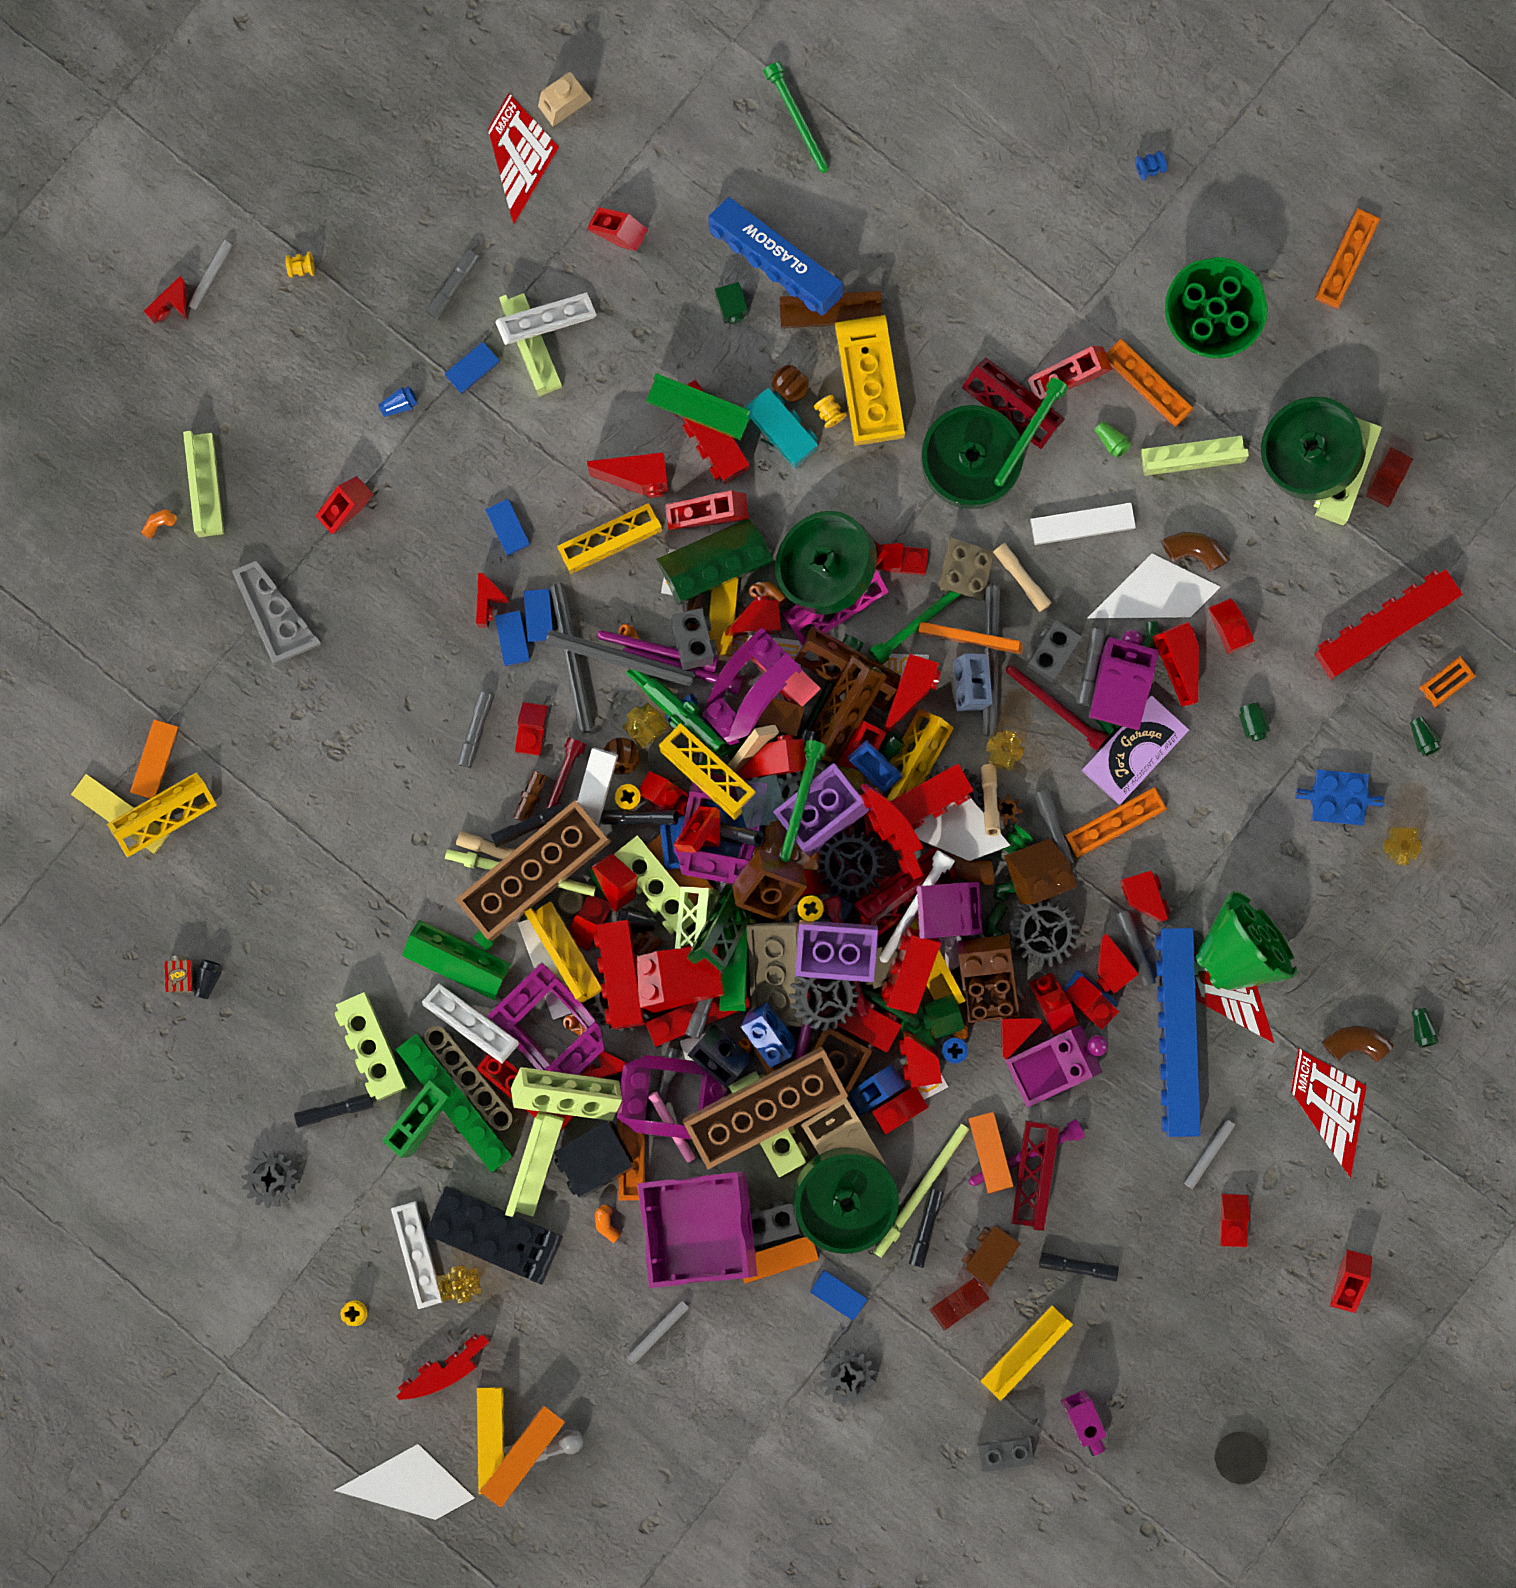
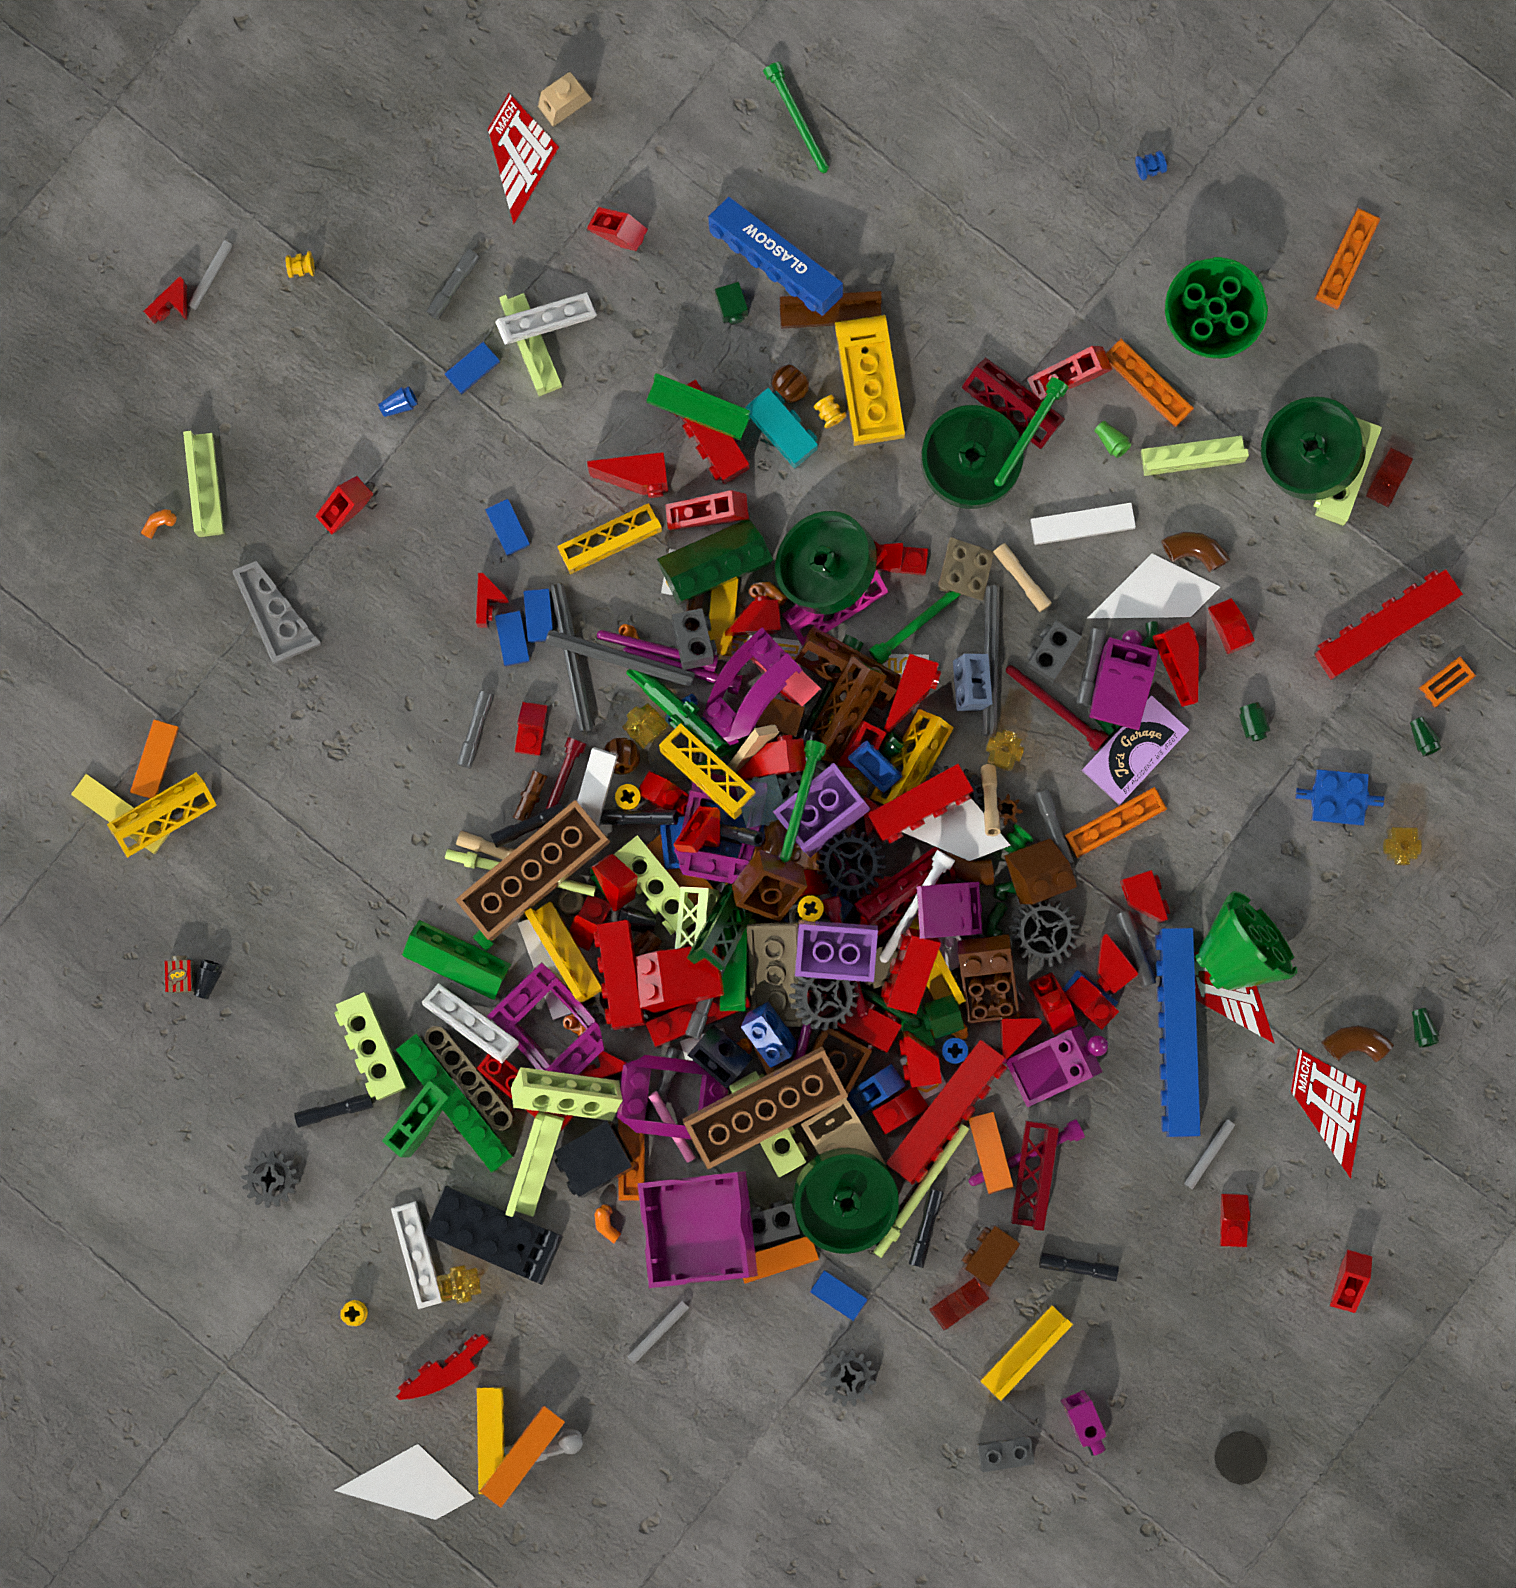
(892, 822): red slope -> none
(947, 1112): none -> red brick
(971, 638): orange tile -> none

